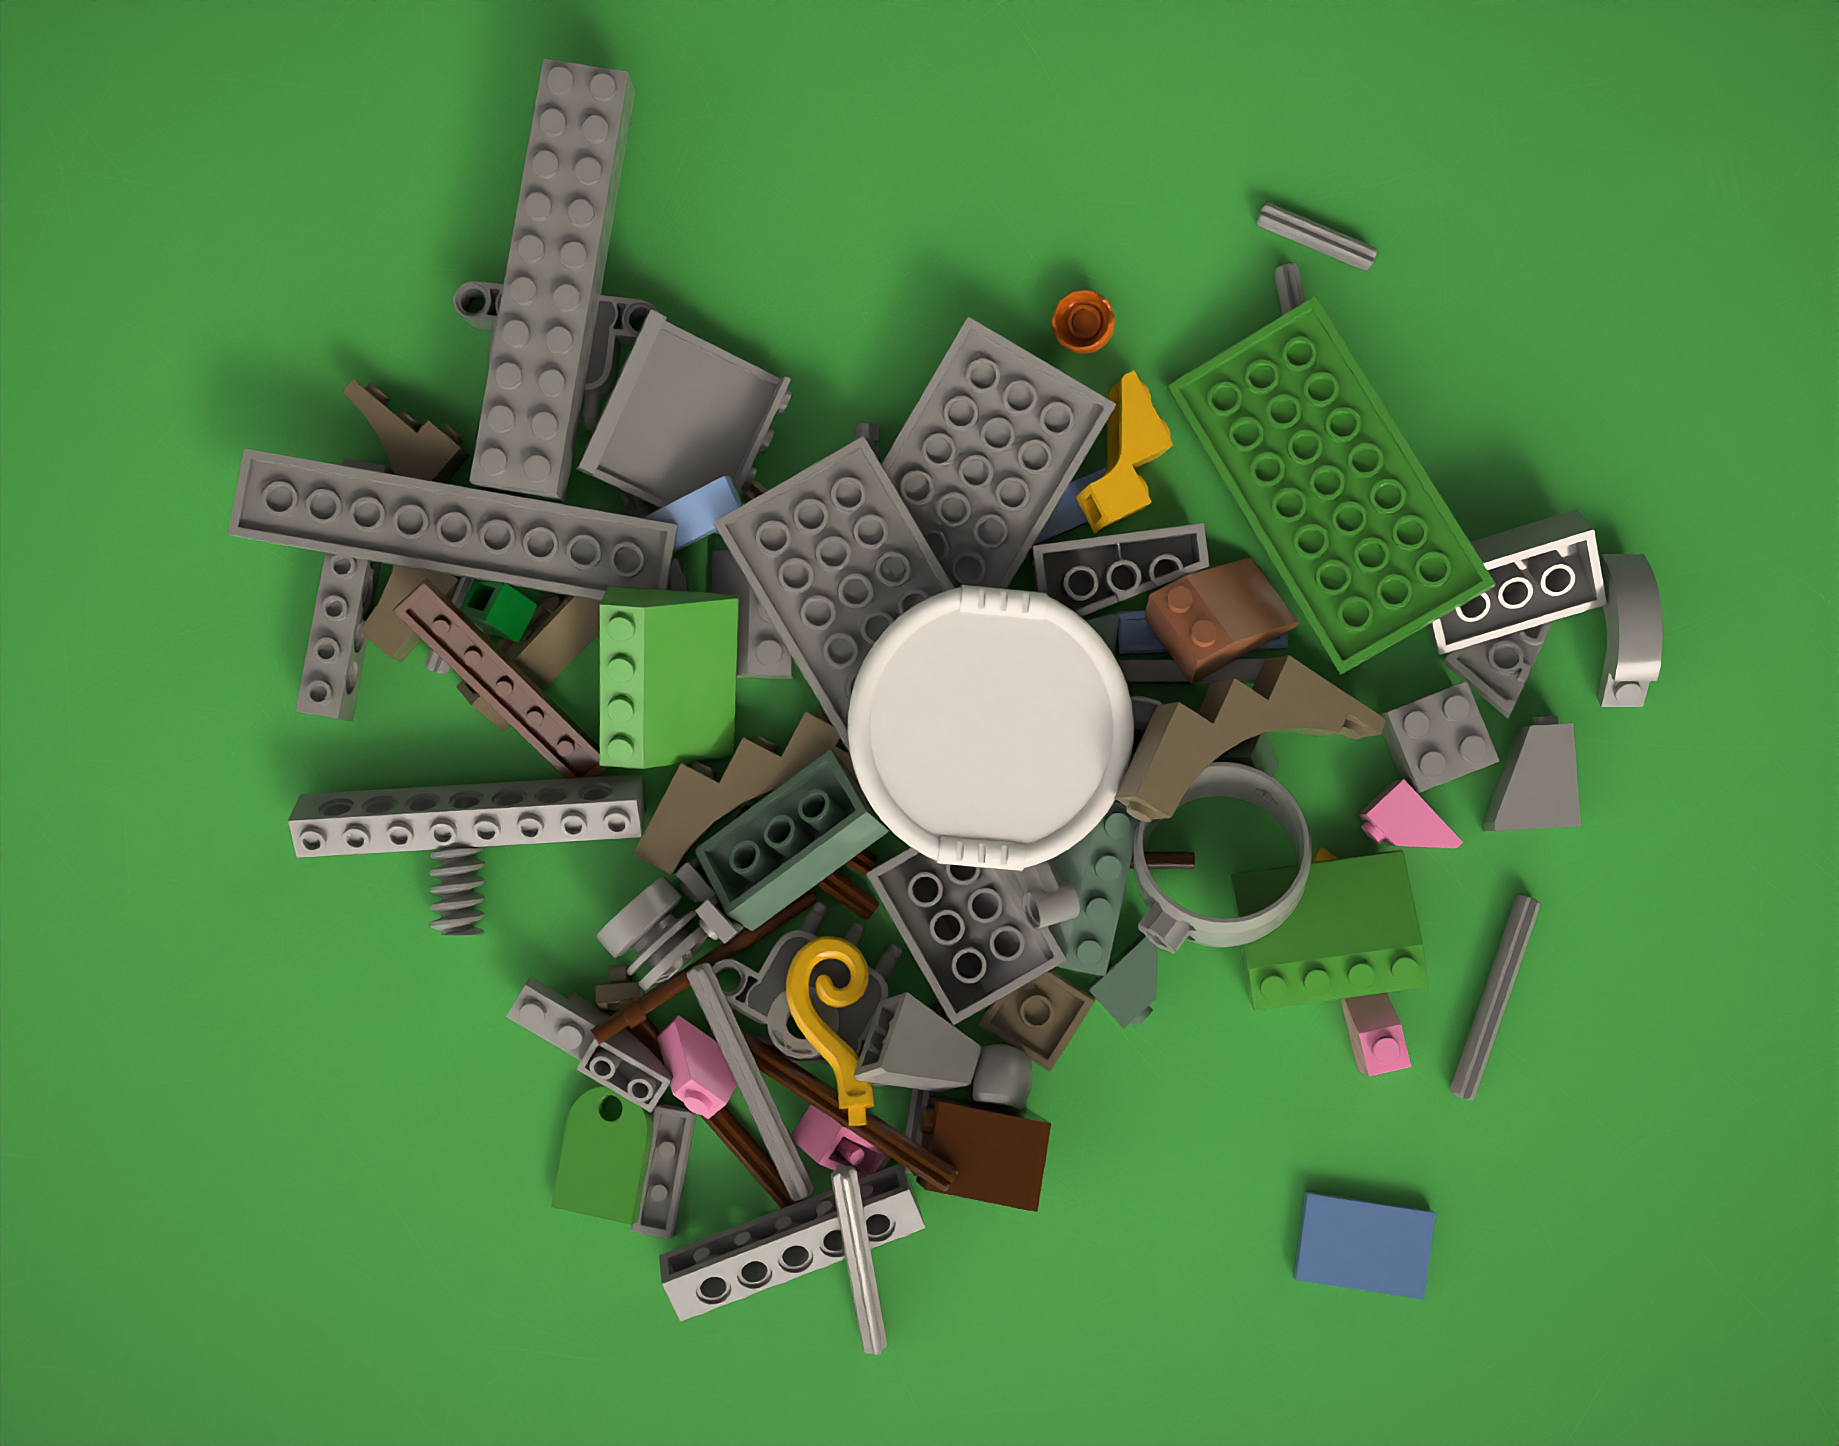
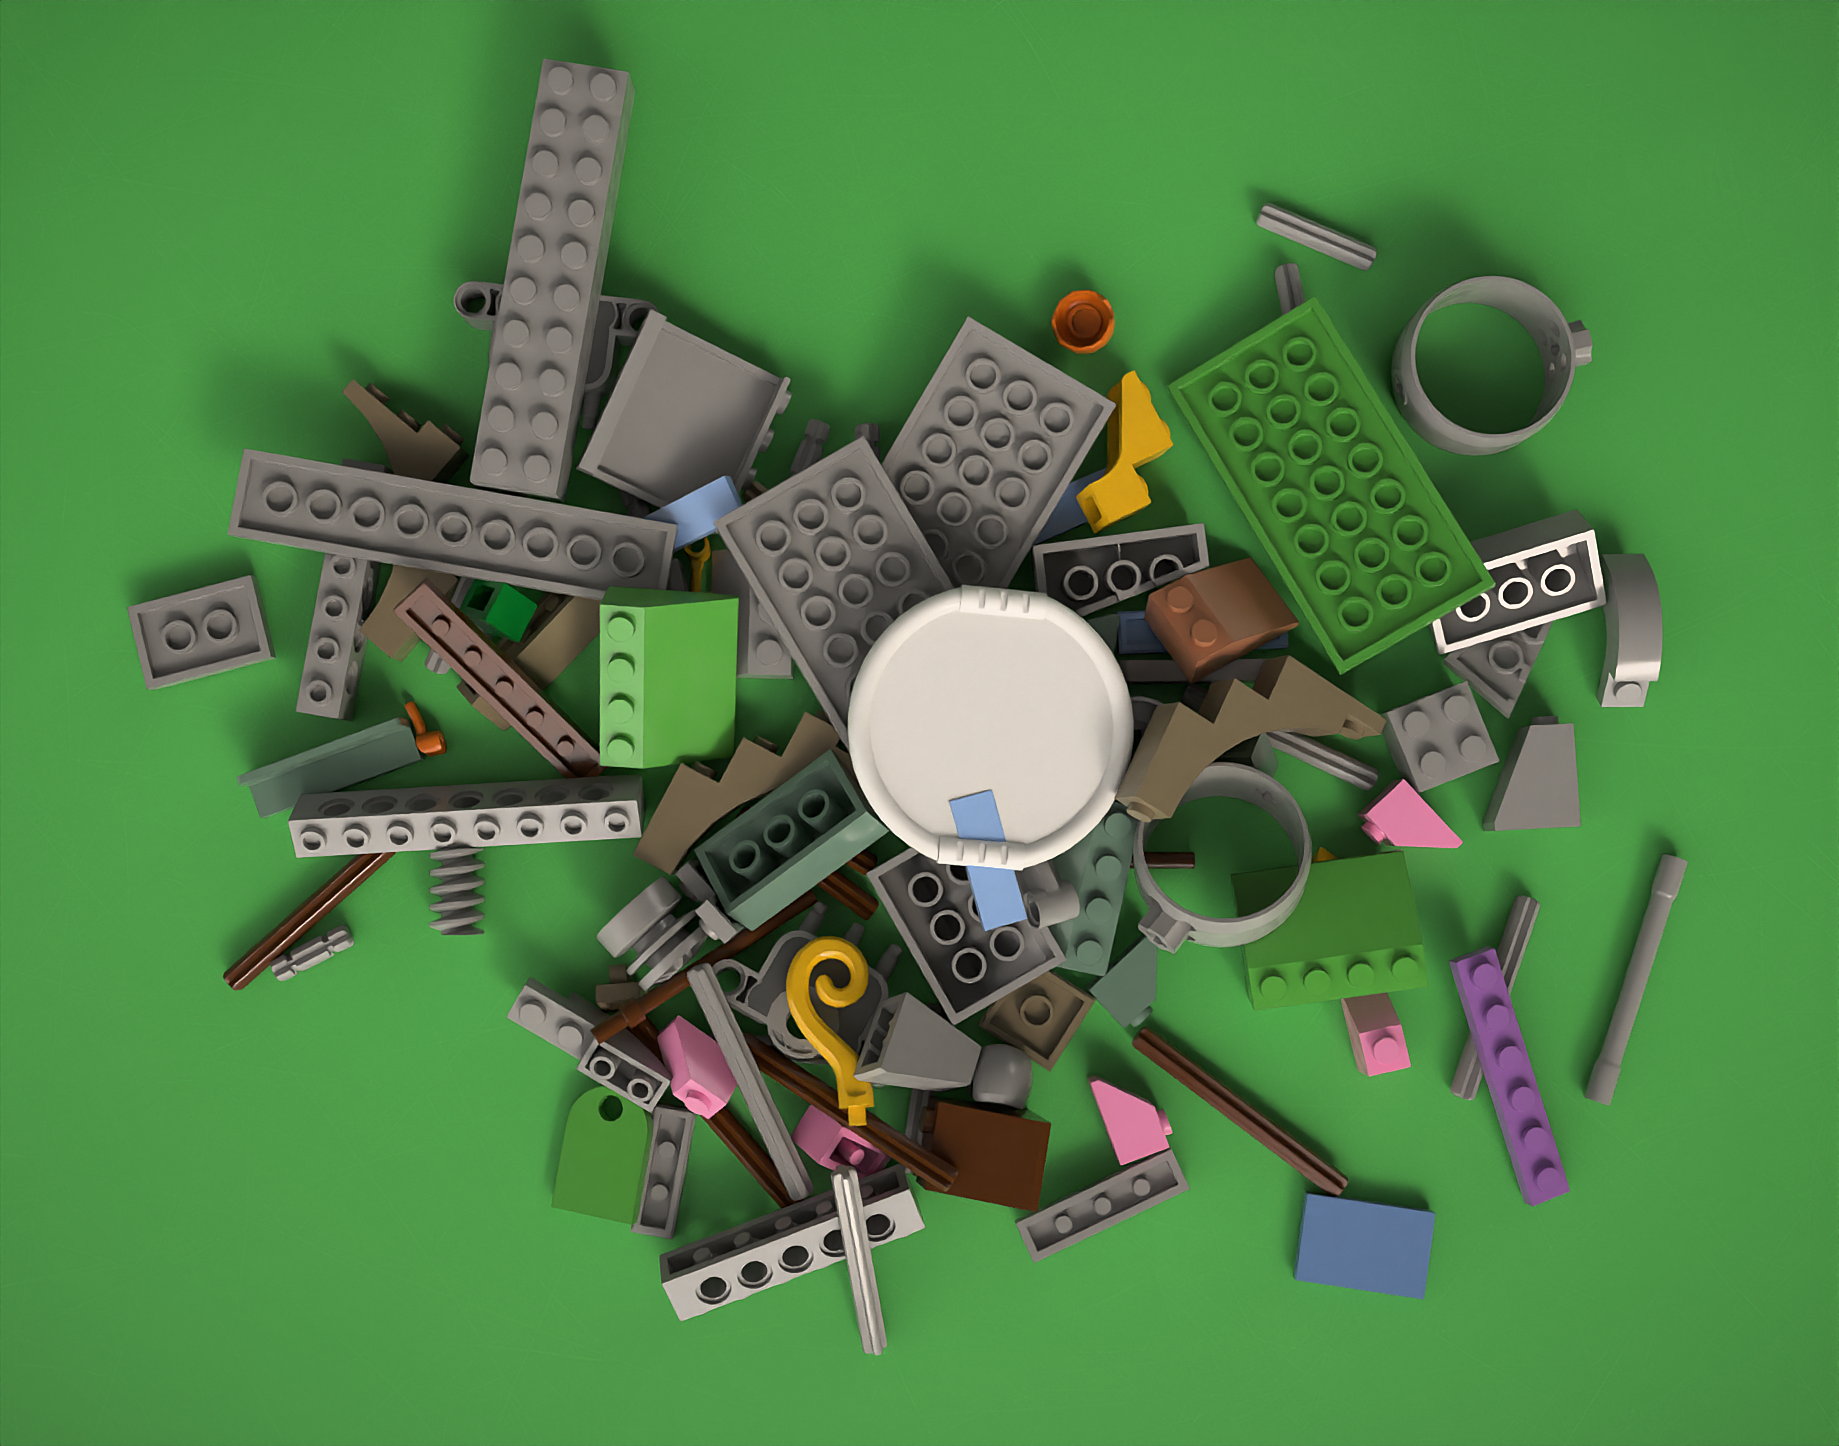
(201, 632): none -> light grey plate
(303, 918): none -> reddish brown axle
(312, 953): none -> light grey axle
(333, 766): none -> sand green panel
(430, 743): none -> orange hand
(697, 561): none -> yellow hand
(810, 448): none -> light grey axle
(993, 888): none -> light blue tile
(1102, 1204): none -> light grey plate
(1130, 1121): none -> bright pink slope
(1240, 1111): none -> reddish brown axle
(1304, 748): none -> light grey axle
(1509, 1075): none -> medium lavender plate
(1560, 344): none -> light grey cylinder
(1663, 893): none -> light grey piece

